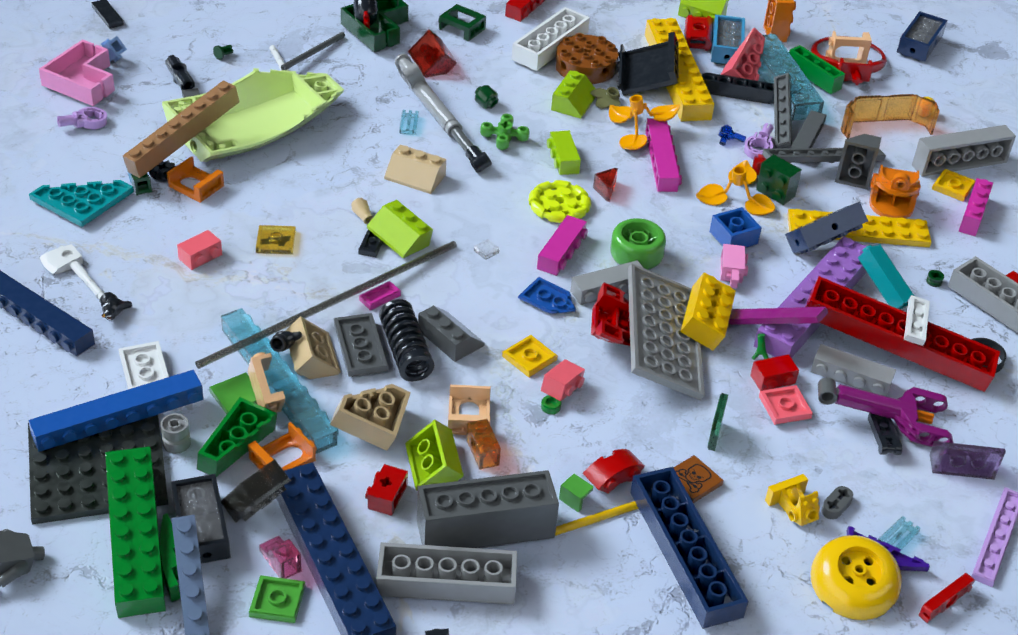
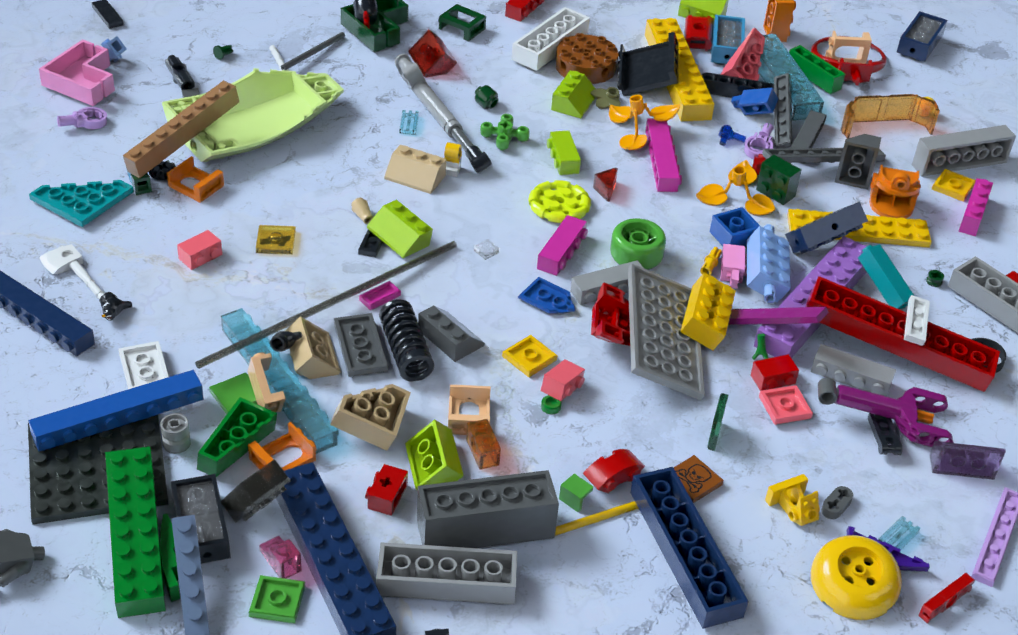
(453, 158): none -> yellow leg
(711, 261): none -> yellow axle
(756, 101): none -> blue hinge
(768, 264): none -> light blue brick

